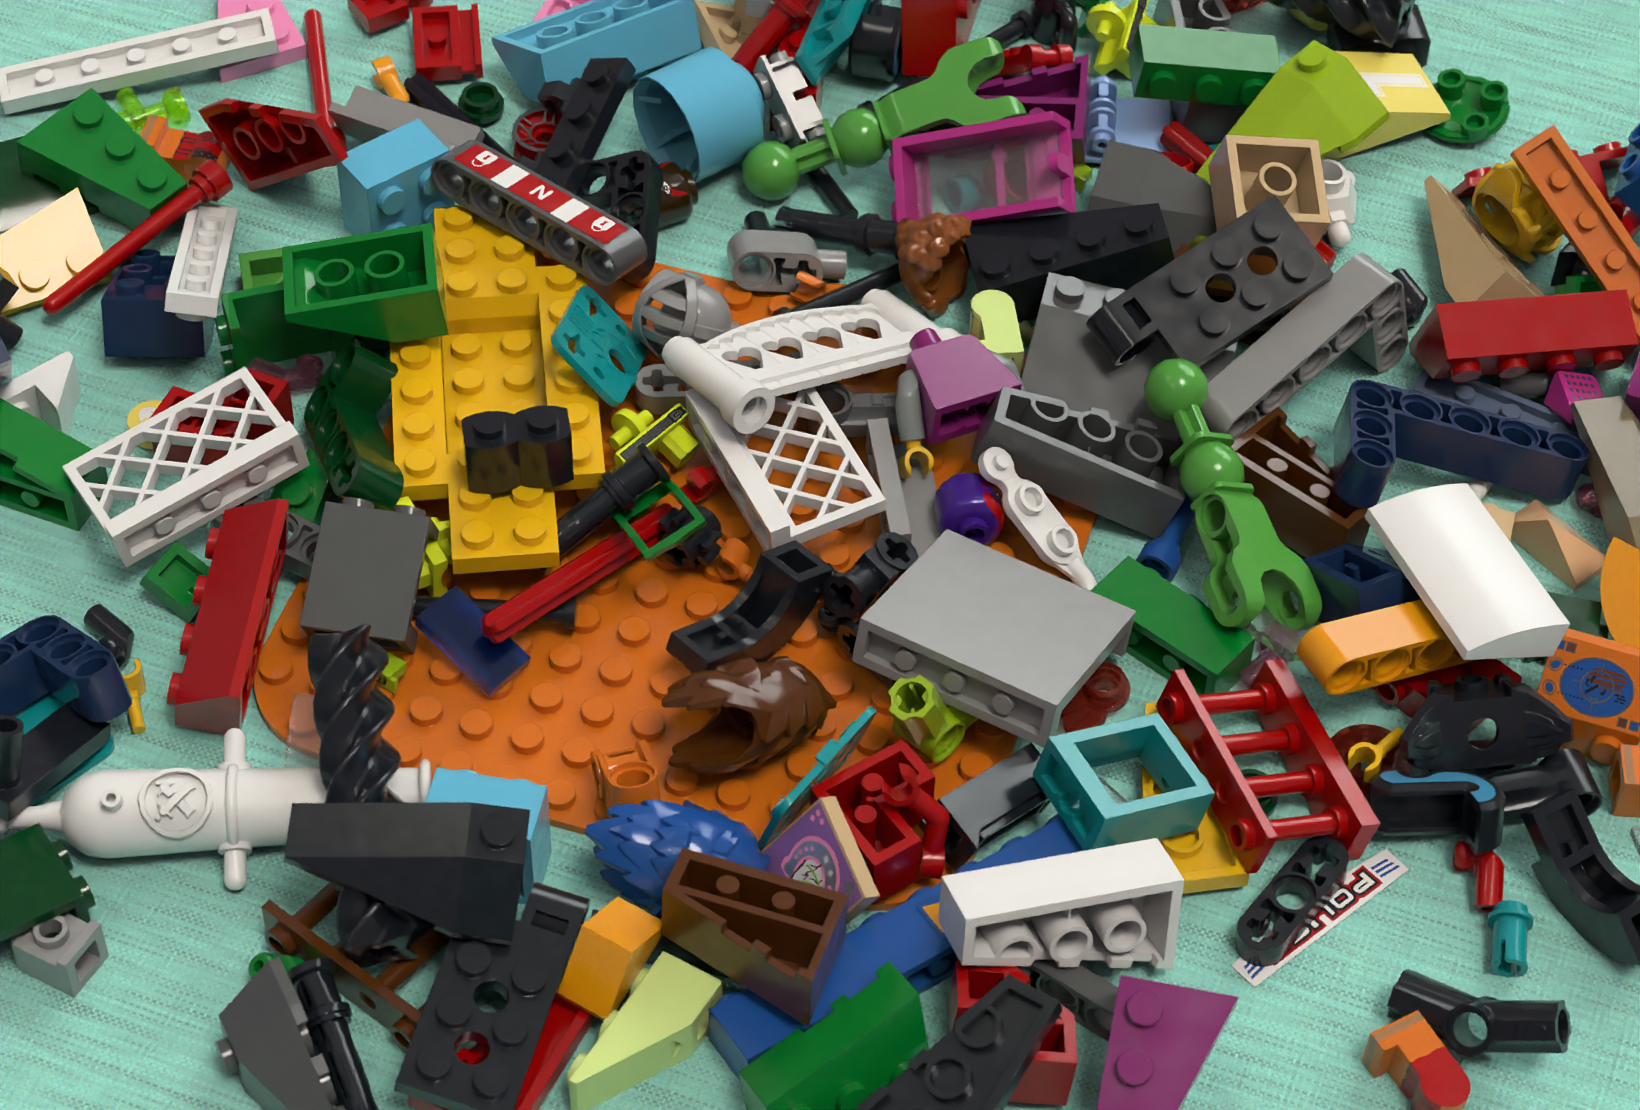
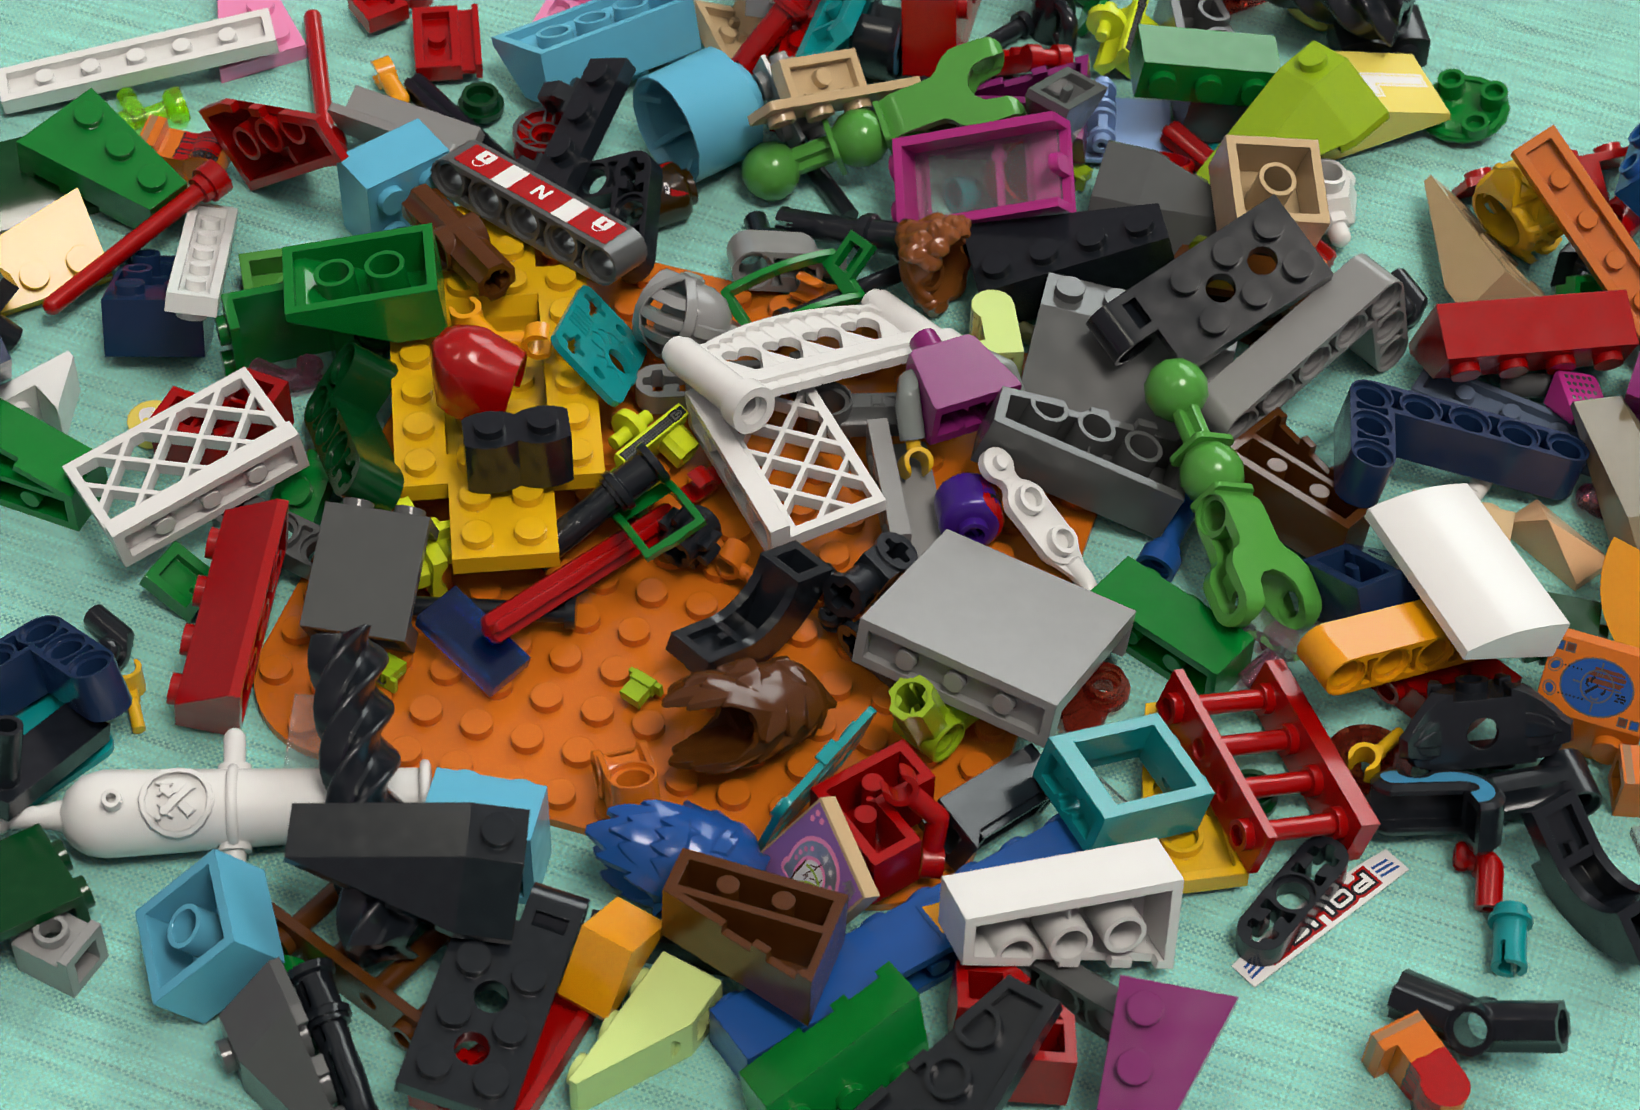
(208, 935): none -> medium azure brick
(461, 242): none -> reddish brown piece
(474, 370): none -> red piece
(524, 339): none -> light orange arm
(640, 688): none -> lime piece
(819, 87): none -> tan bracket
(831, 261): none -> green sword
(1068, 95): none -> dark grey slope

